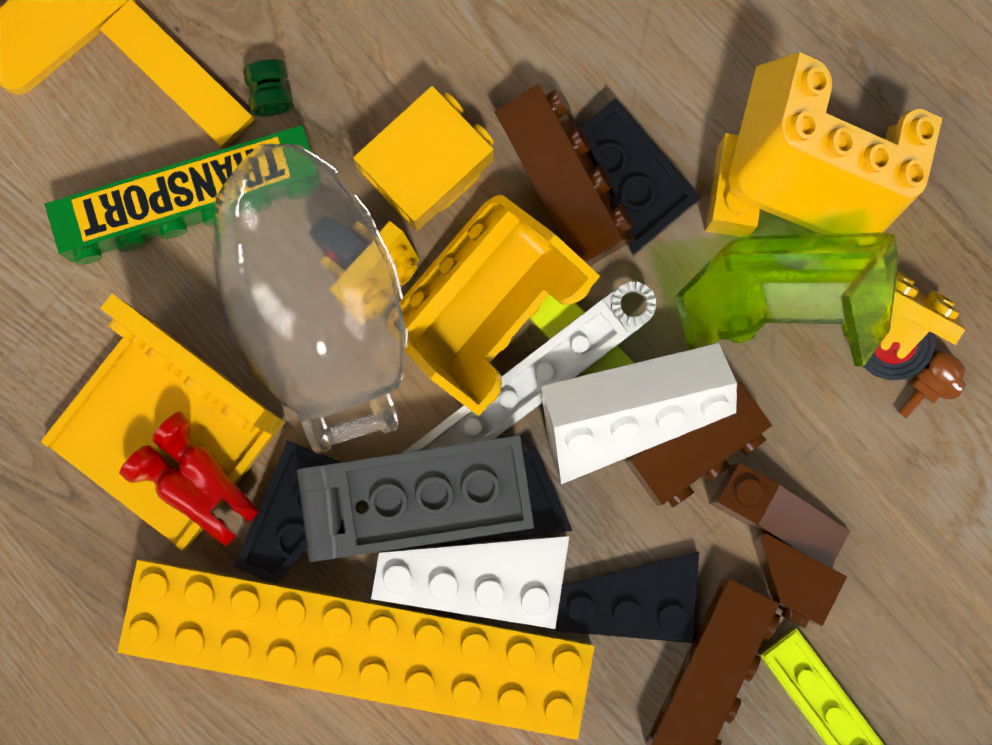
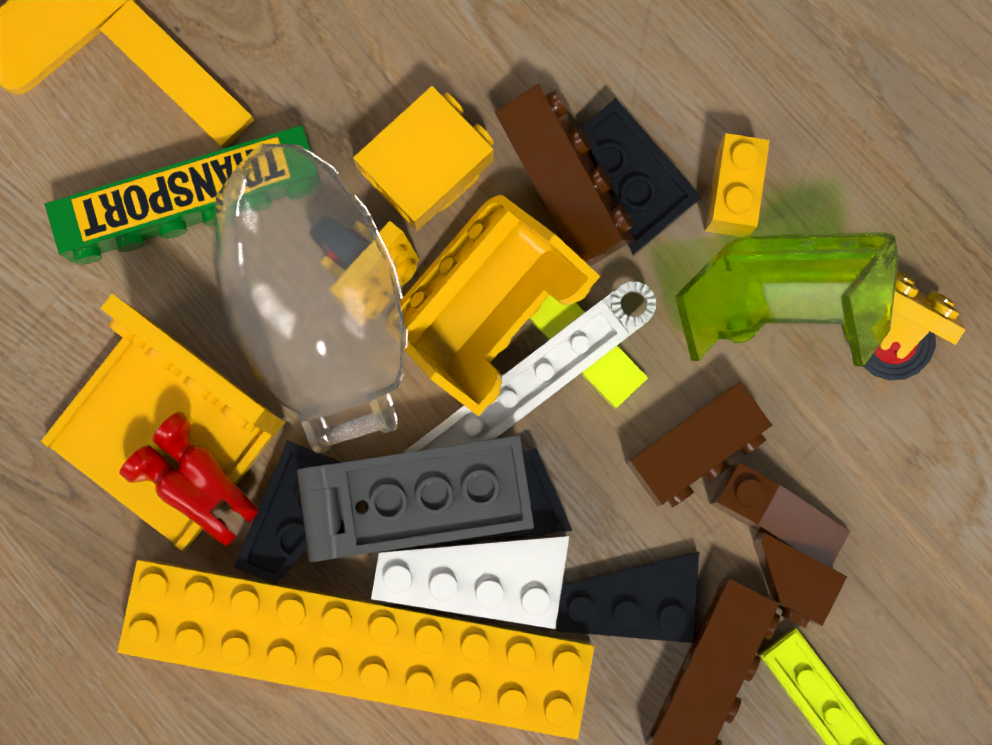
(268, 88): dark green wheel -> none
(634, 408): white wedge -> none
(818, 167): yellow windscreen -> none
(939, 378): dark orange piece -> none

